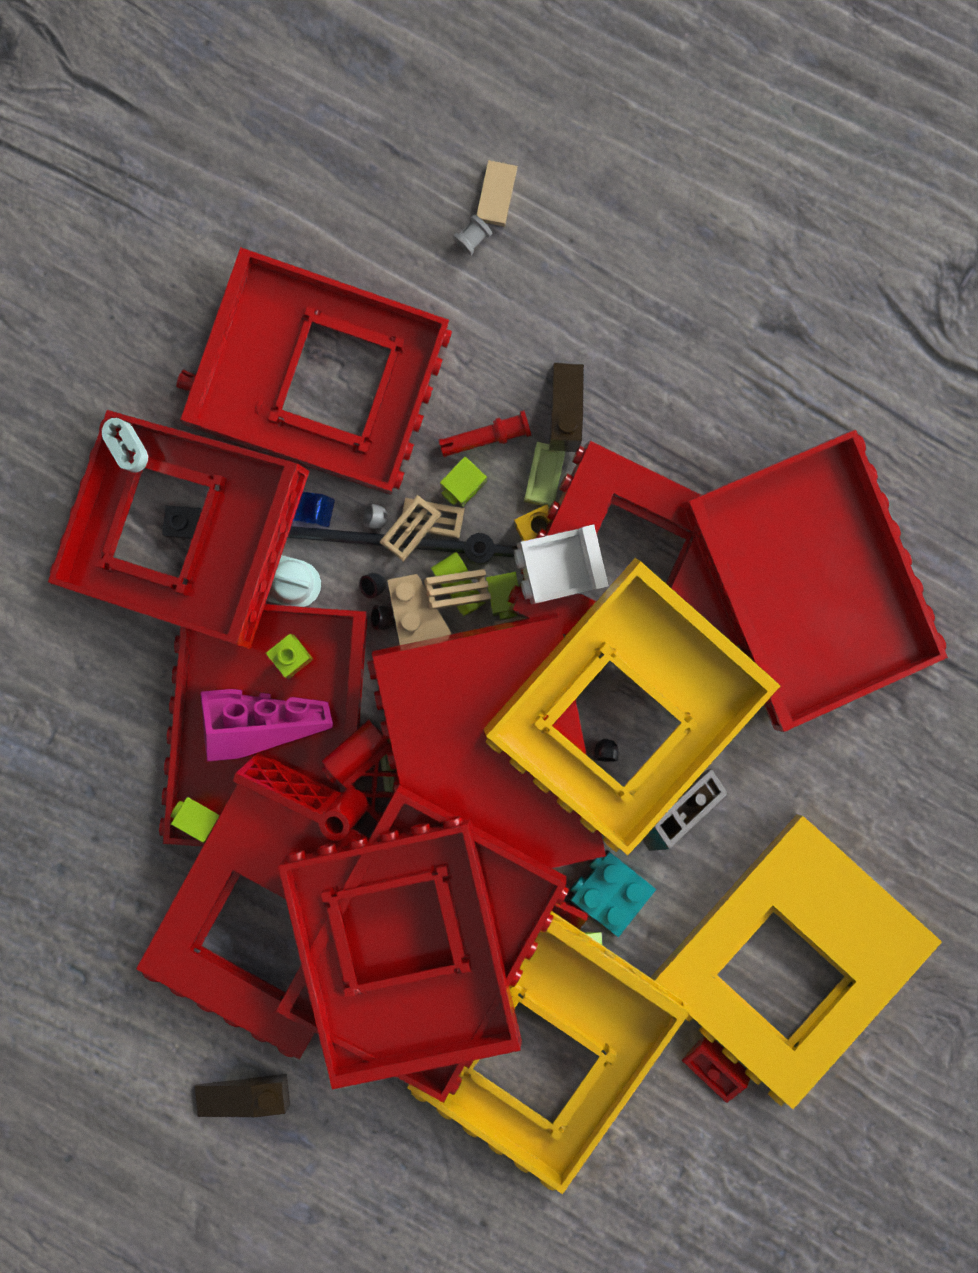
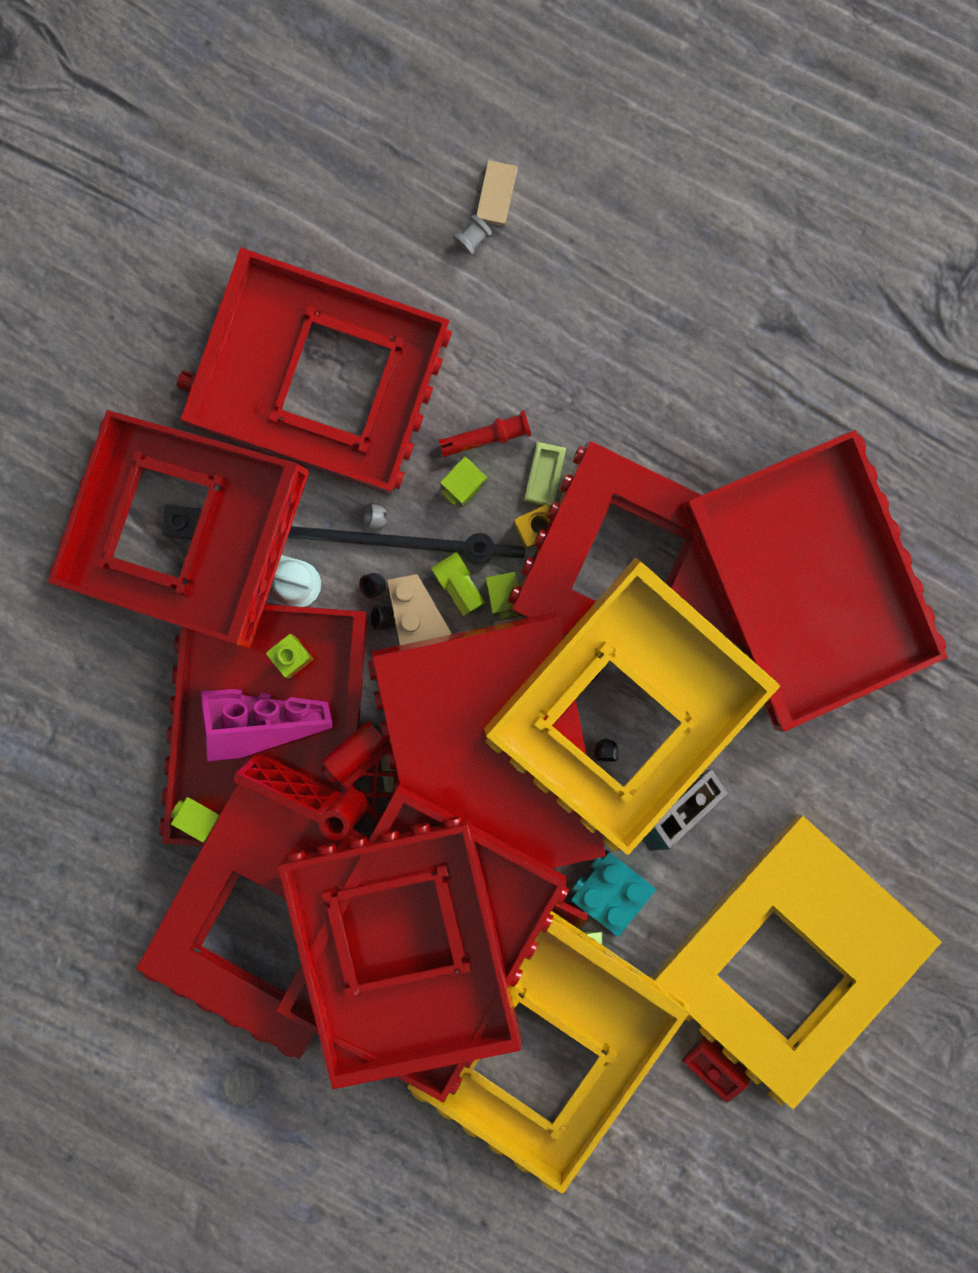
(130, 442): light aqua beam -> none
(243, 1097): dark brown slope -> none
(315, 509): clear blue slope -> none
(420, 535): tan tile -> none
(447, 521): tan tile -> none
(482, 585): tan tile -> none
(561, 564): white panel -> none
(566, 407): dark brown slope -> none

